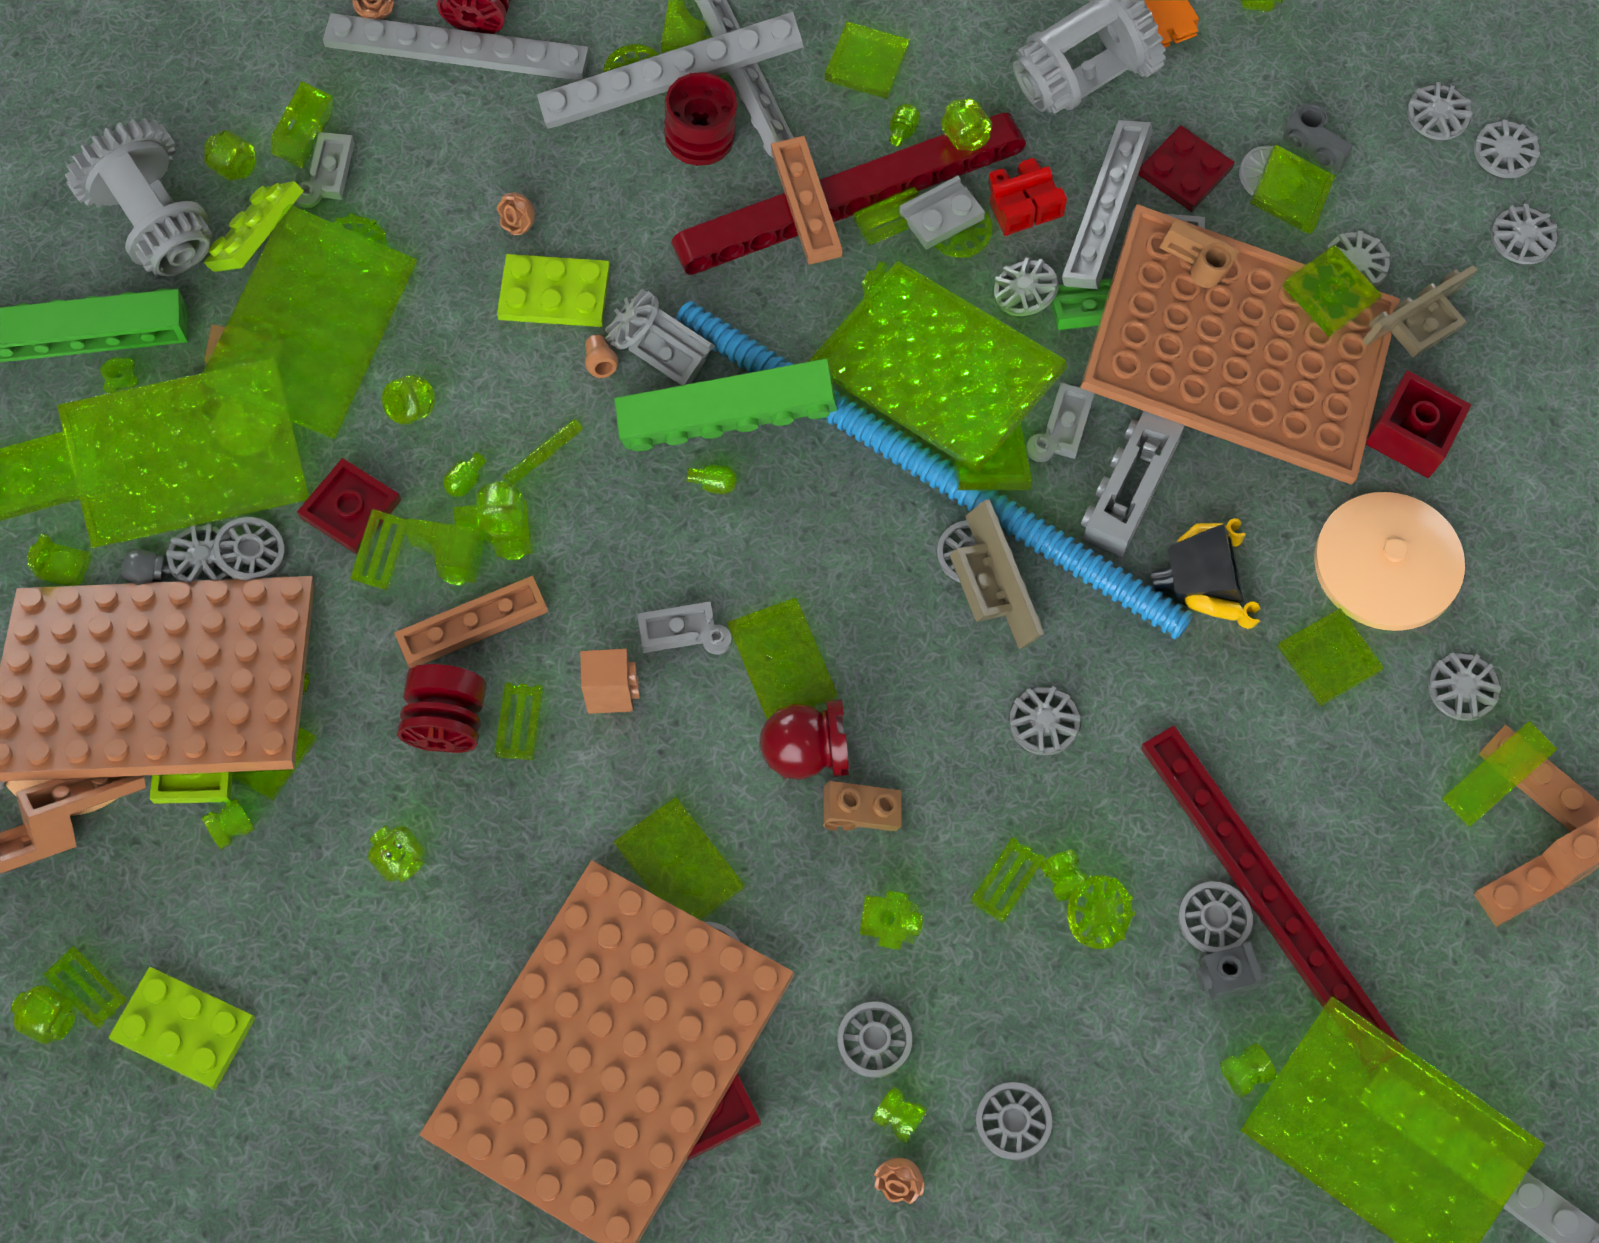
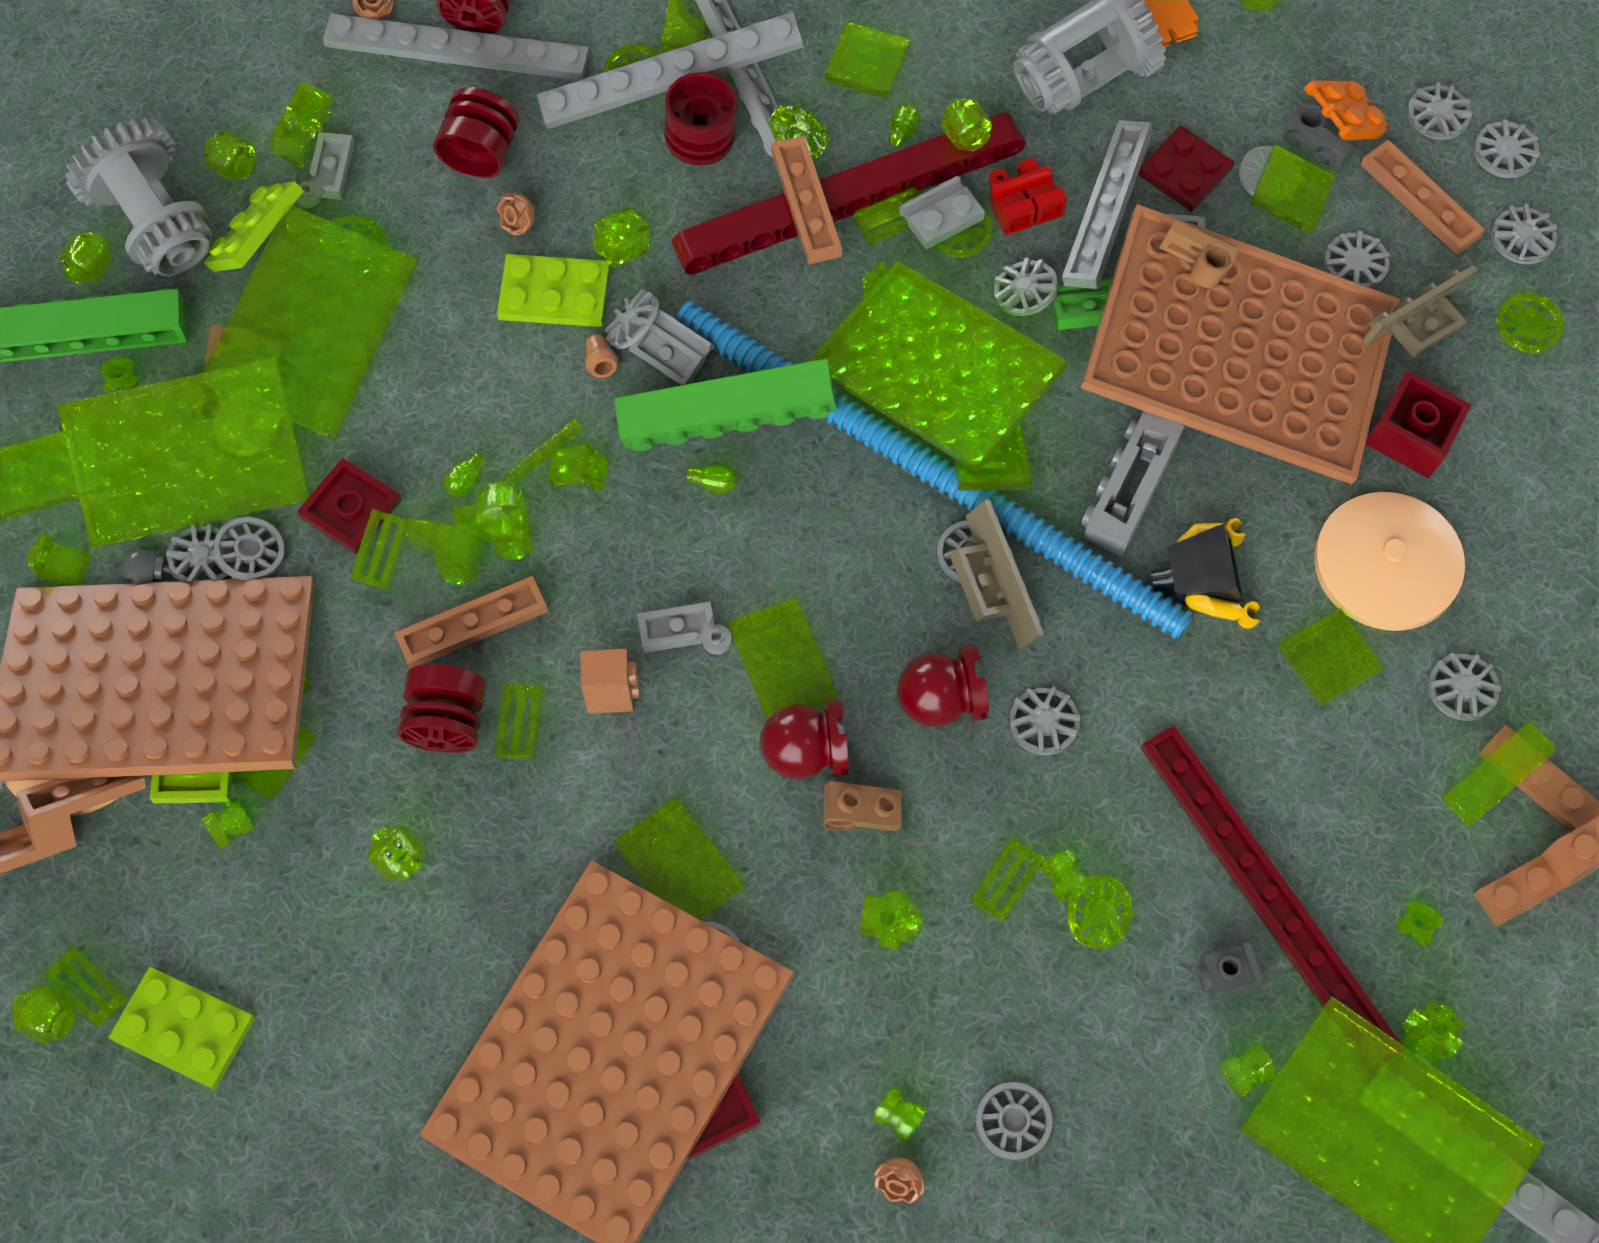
(85, 257): none -> clear neon green head
(408, 399): clear neon green head -> none
(476, 132): none -> dark red wheel
(578, 466): none -> clear neon green bracket
(621, 236): none -> clear neon green brick
(794, 126): none -> clear neon green wheel
(874, 1039): light grey wheel -> none
(941, 688): none -> dark red tile
(1064, 425): light grey hinge -> none
(1215, 917): light grey wheel -> none
(1331, 290): clear neon green tile -> none
(1348, 109): none -> orange plate
(1422, 197): none -> nougat plate
(1424, 1041): none -> clear neon green brick
(1430, 919): none -> clear neon green plate
(1530, 323): none -> clear neon green wheel

